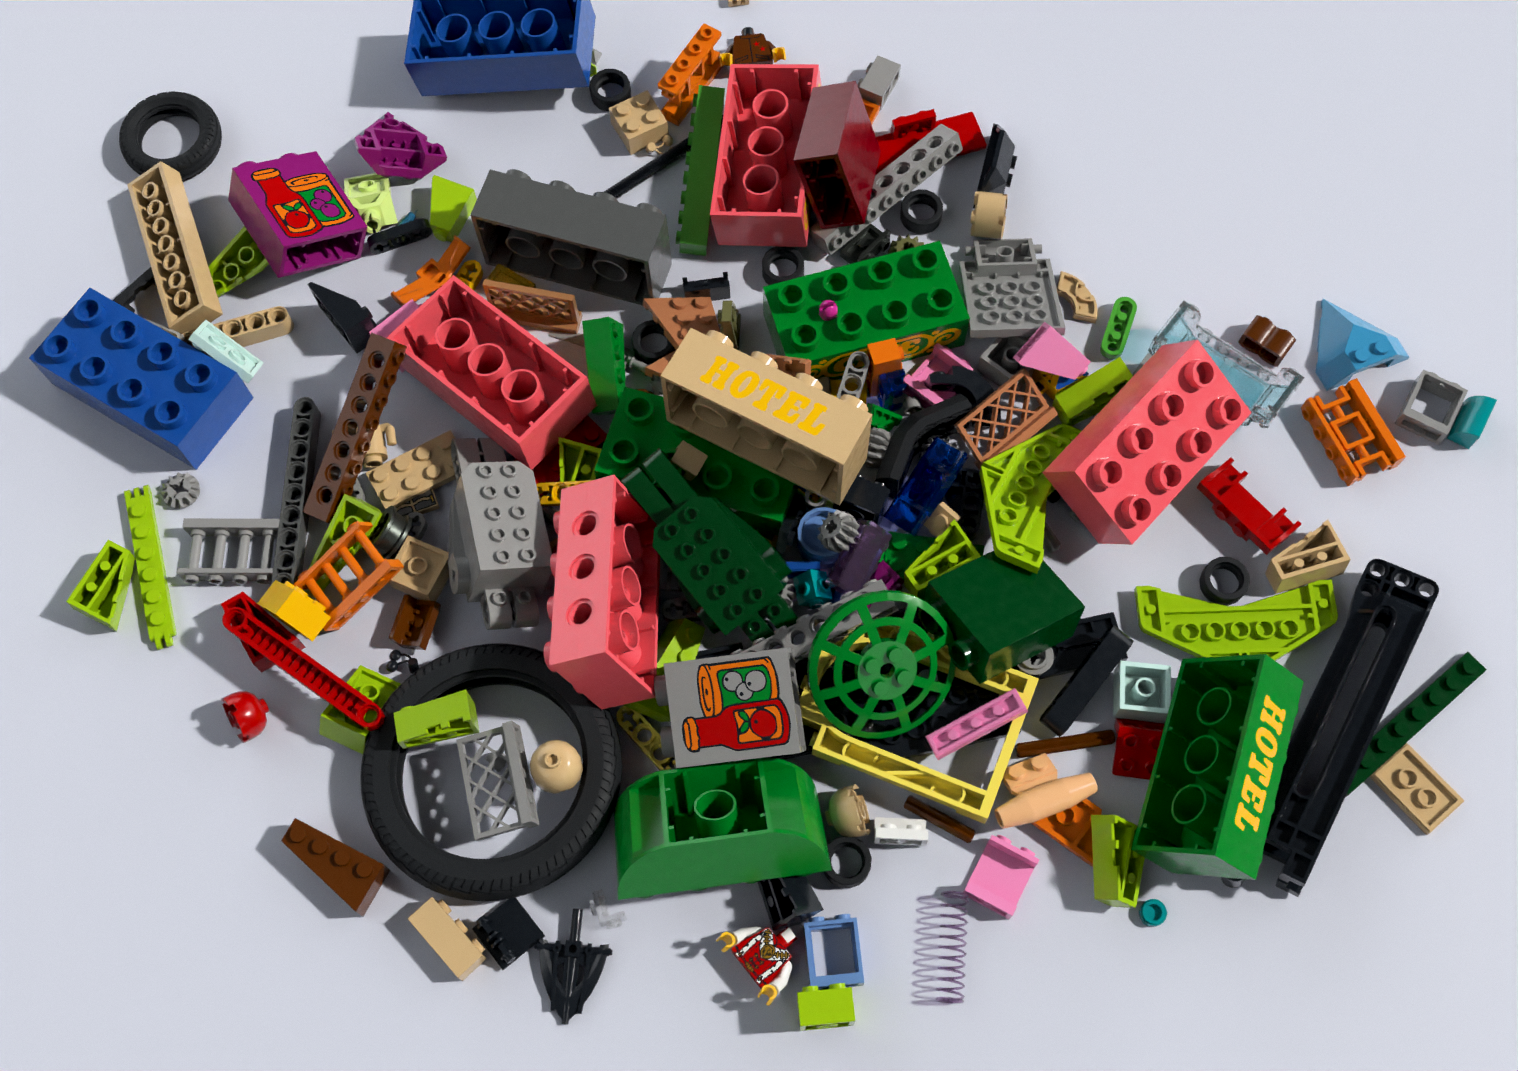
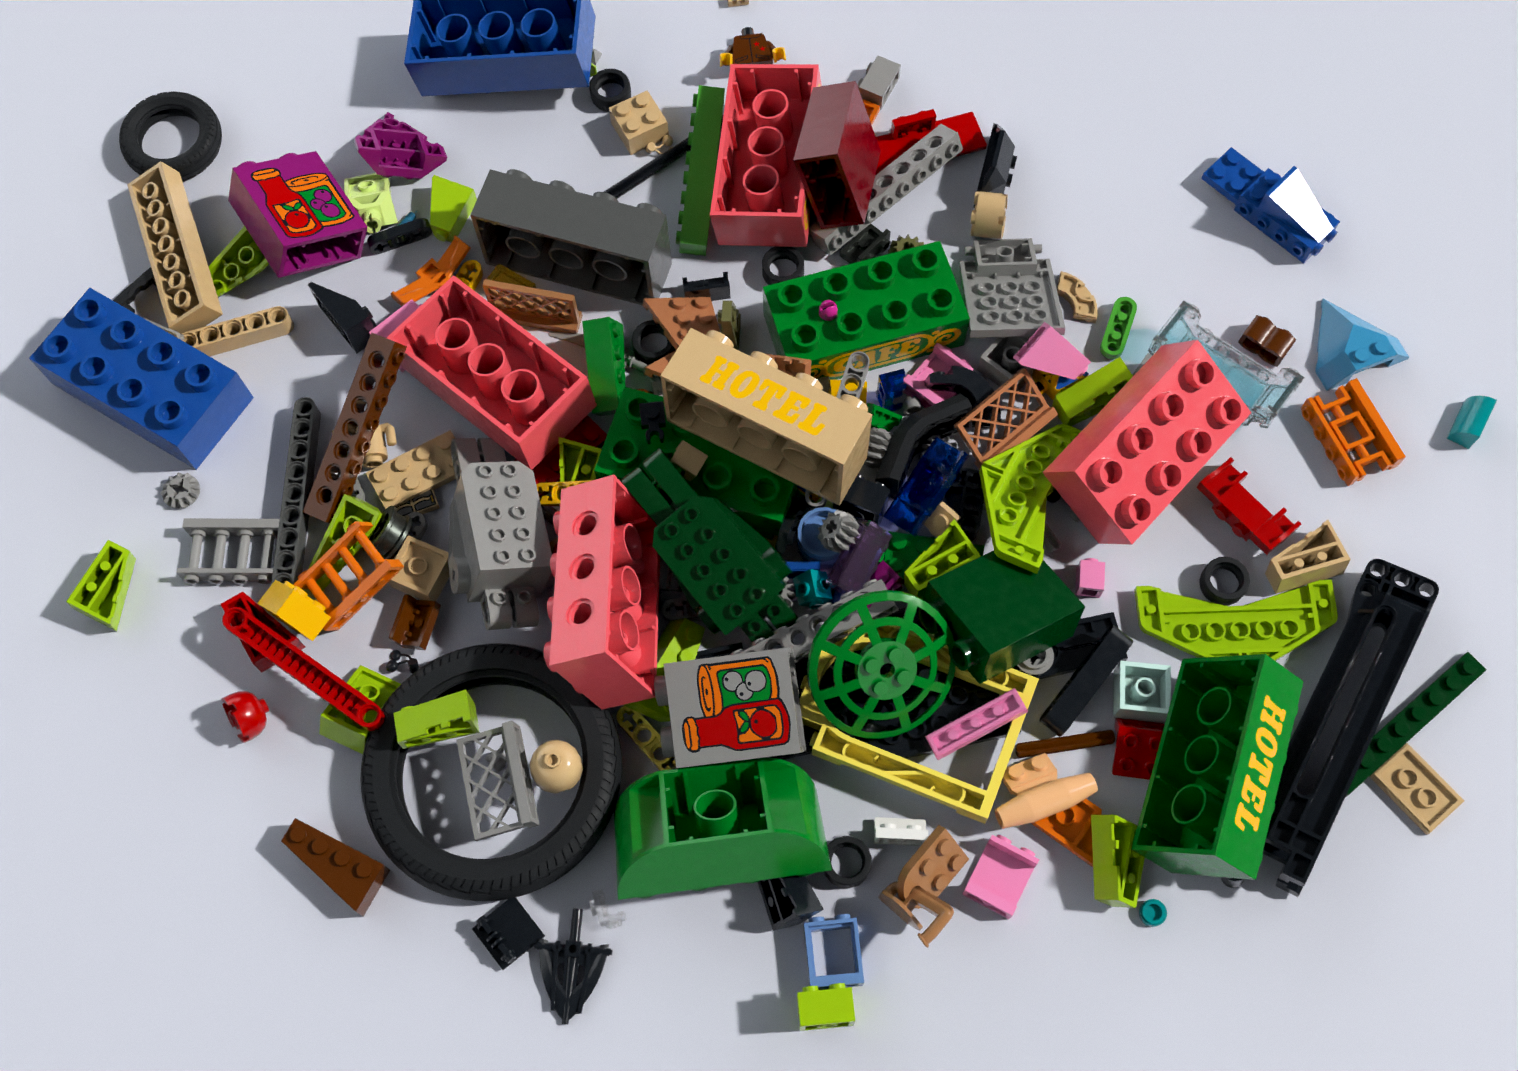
(150, 567): lime hinge -> none
(225, 350): light aqua plate -> none
(448, 937): tan brick -> none
(653, 419): none -> black plate
(694, 67): orange fence -> none
(762, 956): torso -> none
(848, 812): tan cylinder -> none
(884, 358): orange brick -> none
(921, 197): black tyre -> none
(924, 880): none -> medium nougat plate
(939, 819): reddish brown axle -> none
(950, 894): clear purple piece -> none
(1090, 578): none -> bright pink brick
(1274, 204): none -> blue wedge
(1422, 424): light grey window -> none

